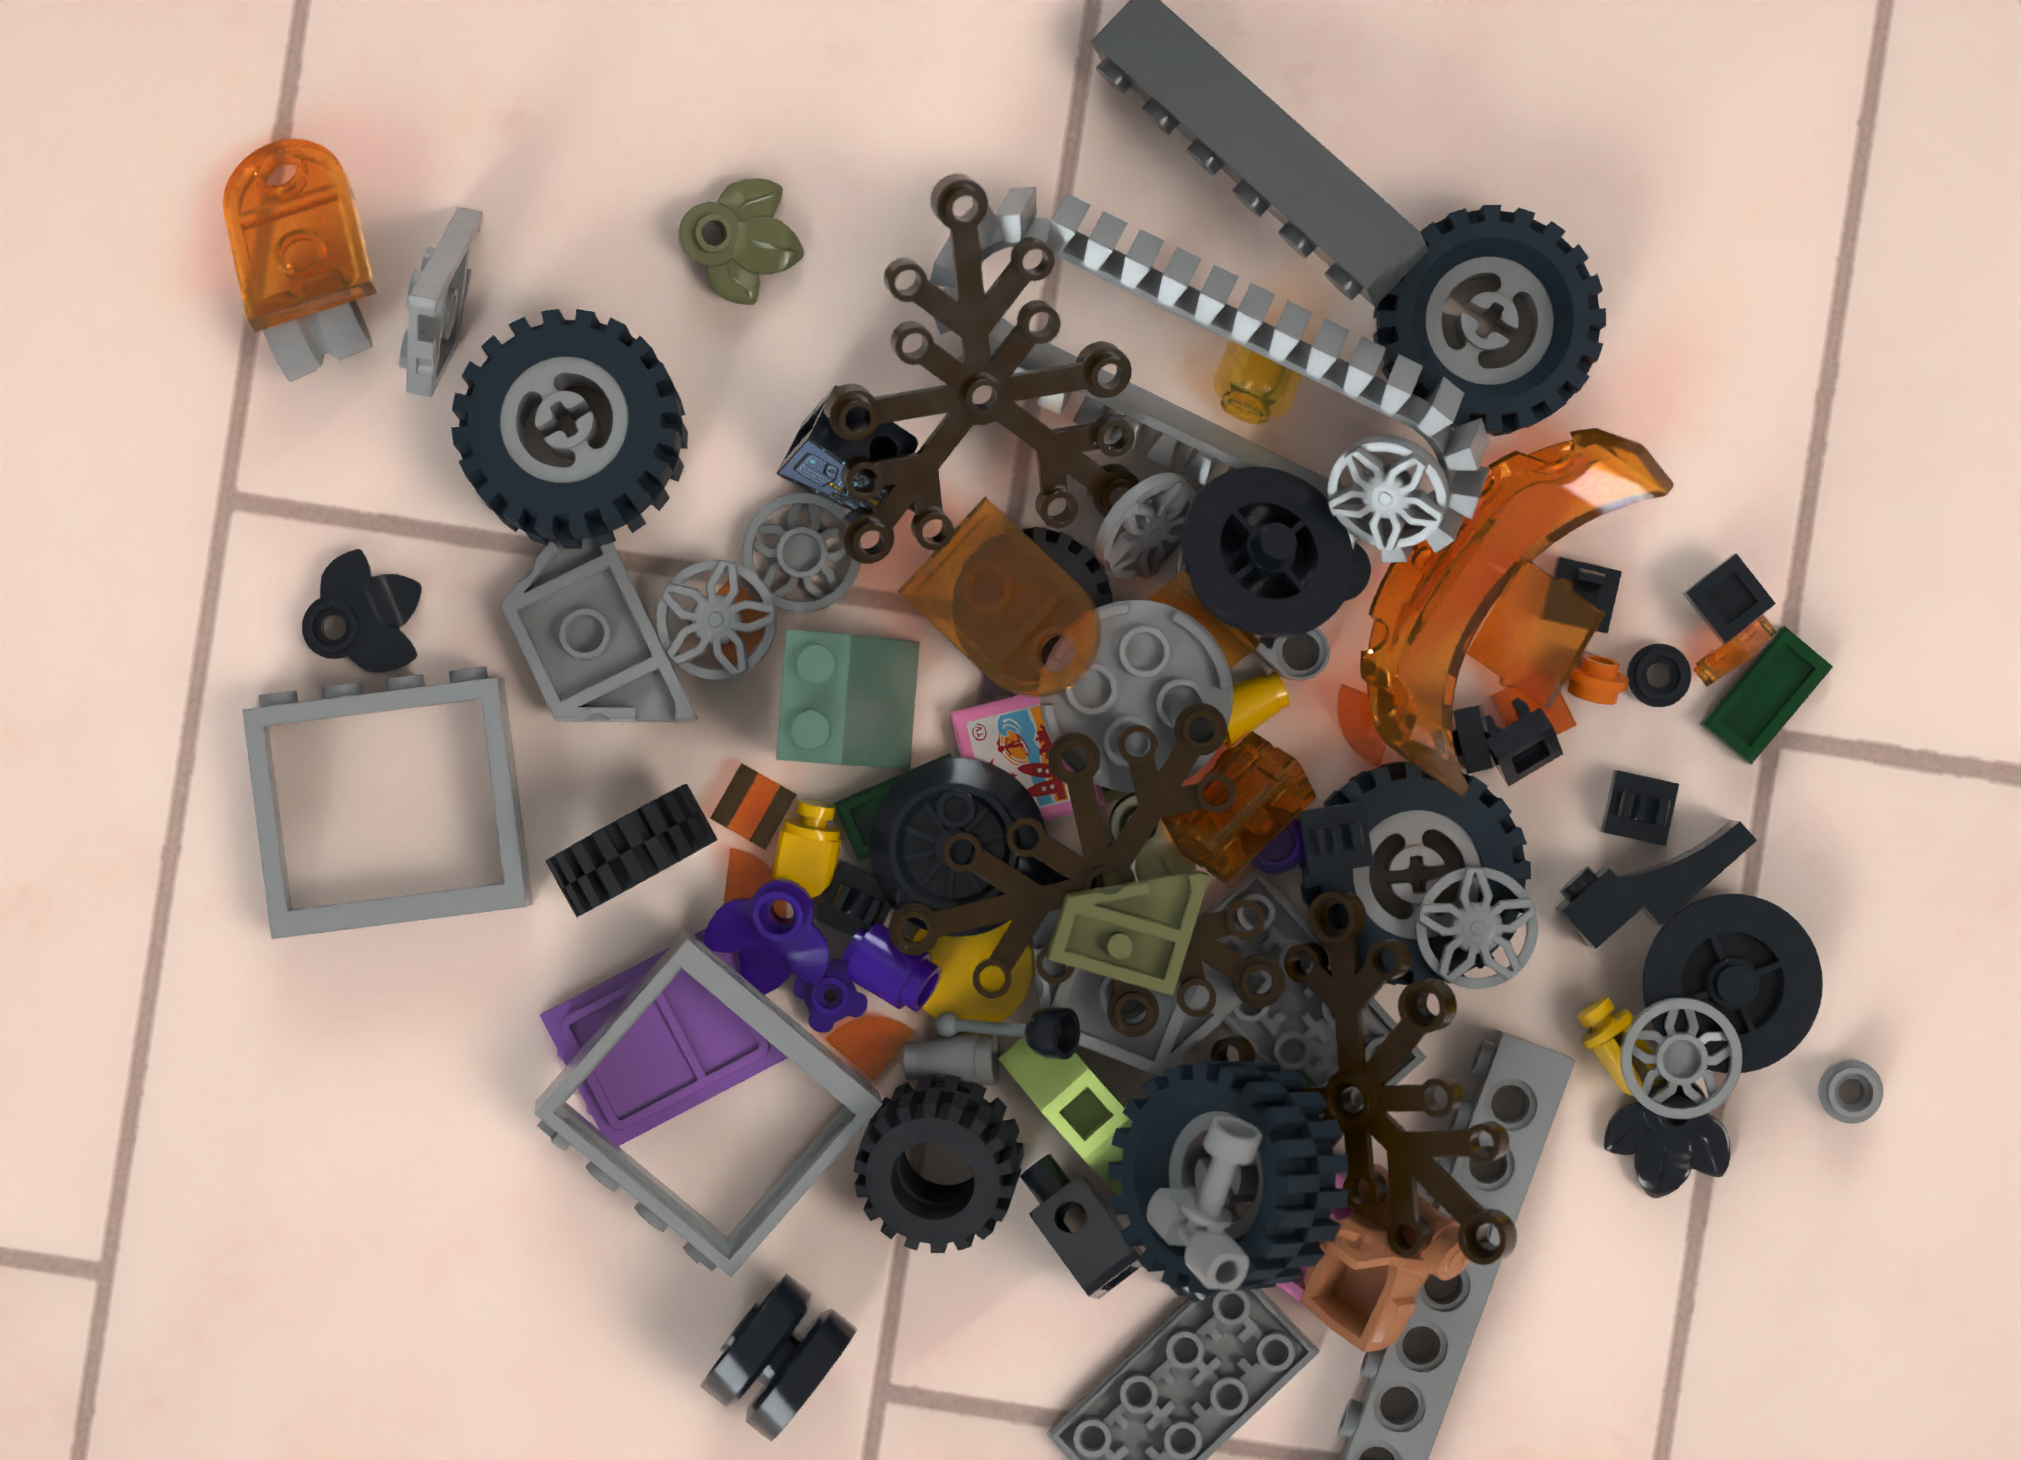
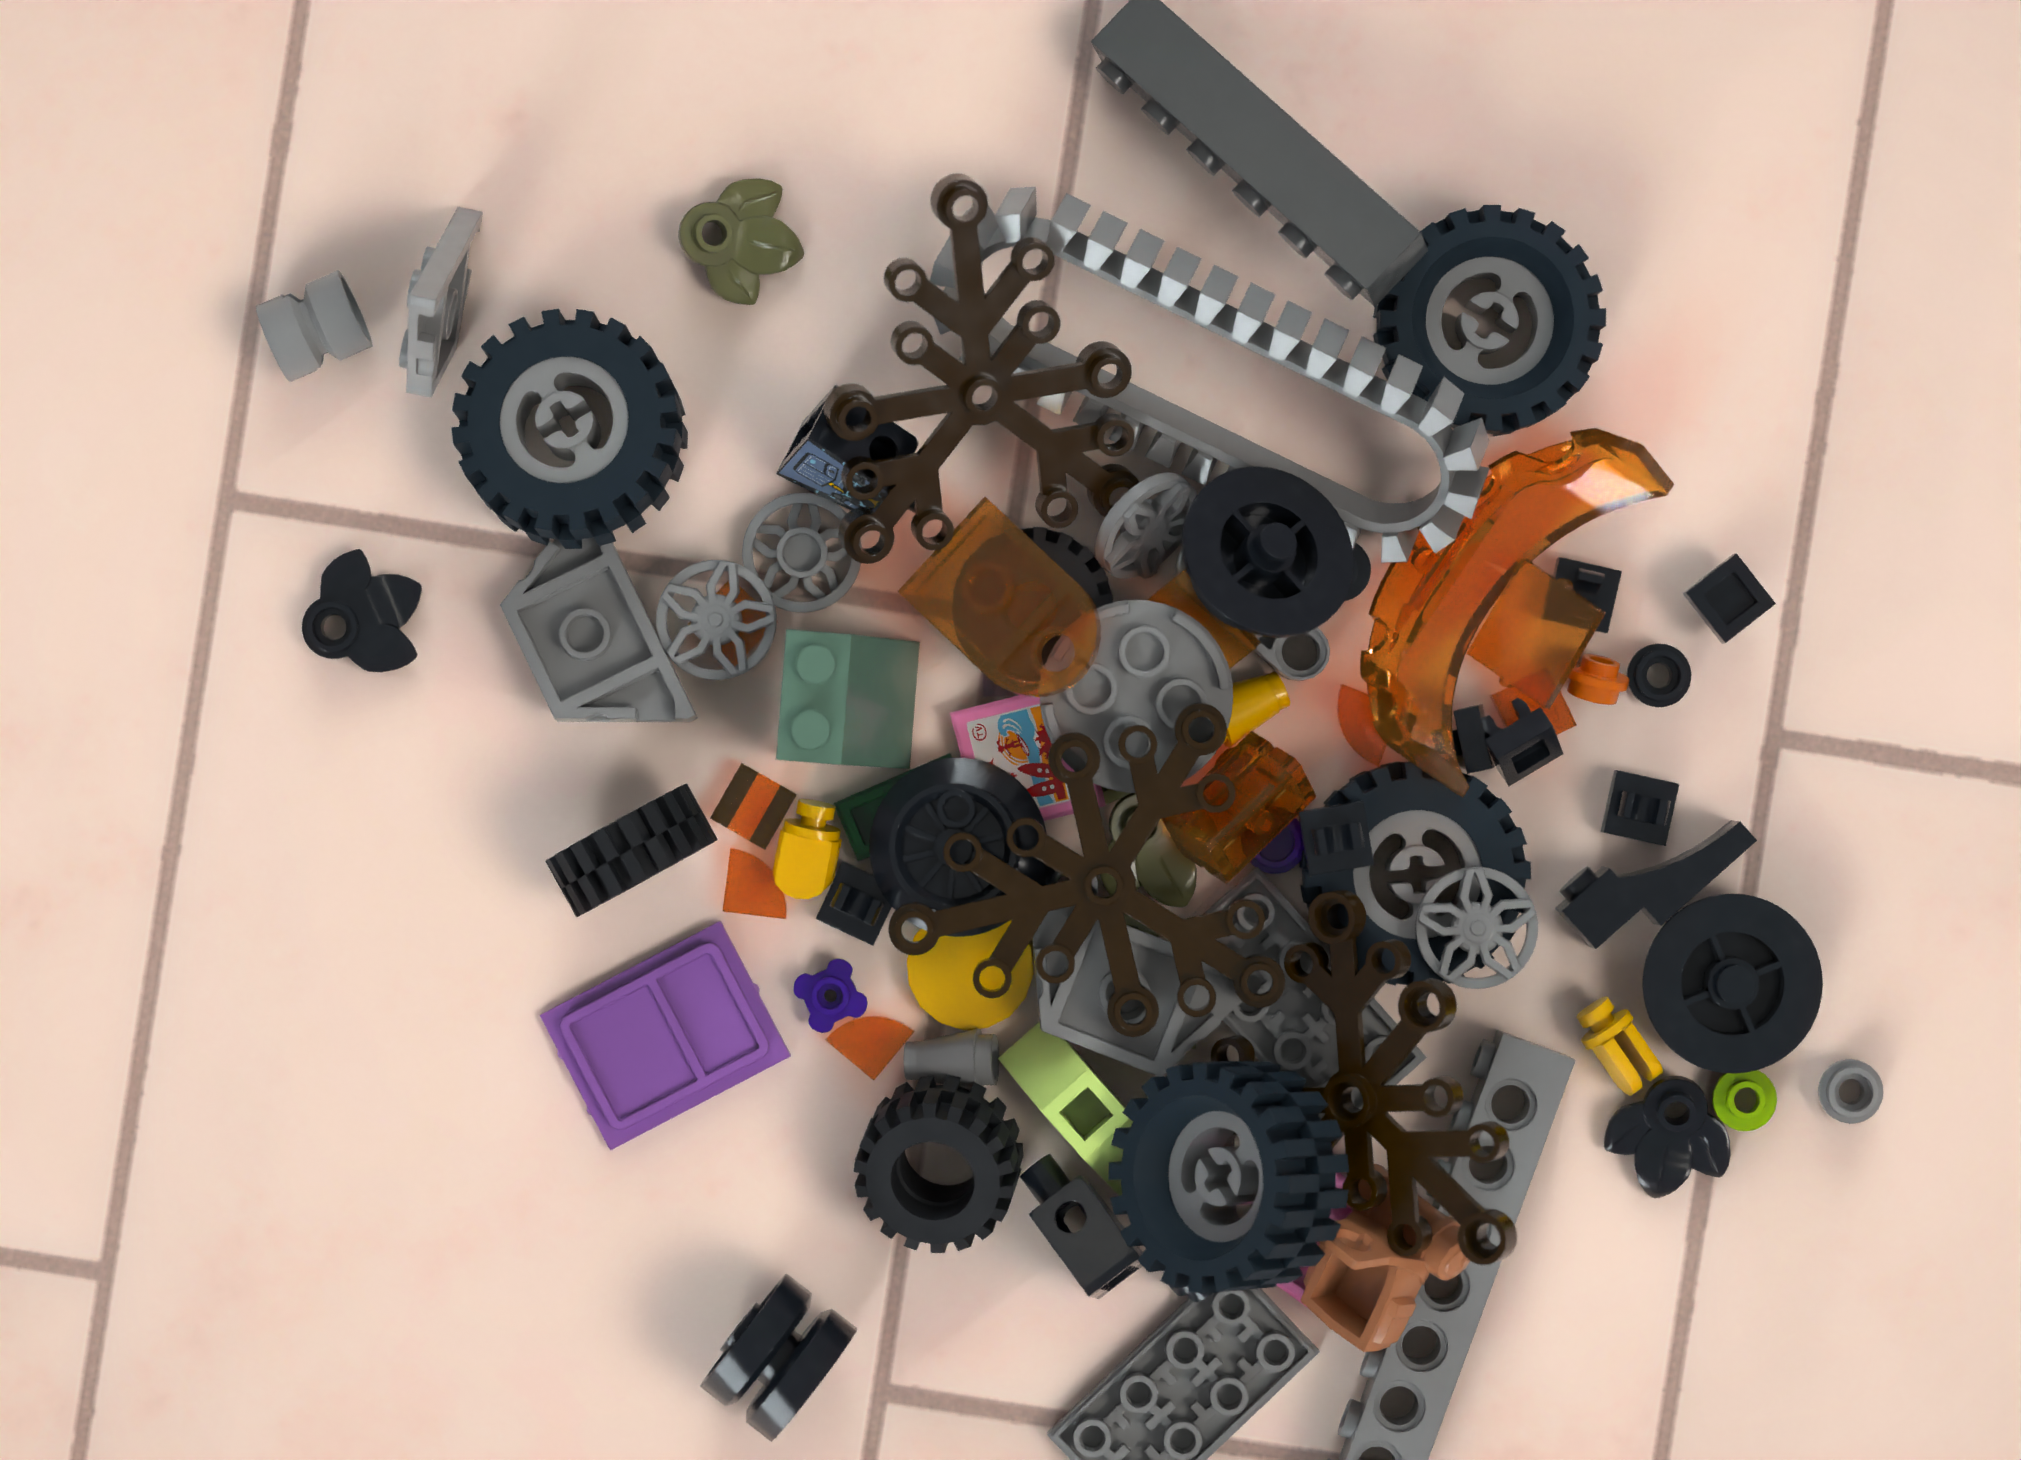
(295, 241): clear orange tile -> none
(348, 701): light grey window -> none
(656, 1201): light grey window -> none
(769, 944): dark purple plate -> none
(889, 972): dark purple brick -> none
(1050, 1033): black hinge -> none
(1131, 929): olive wing -> none
(1202, 1219): light grey bar -> none
(1253, 385): clear yellow head -> none
(1388, 492): light grey wheel -> none
(1681, 1058): light grey wheel -> none
(1724, 1105): none -> lime plate
(1734, 652): clear orange tile -> none
(1766, 695): dark green tile -> none

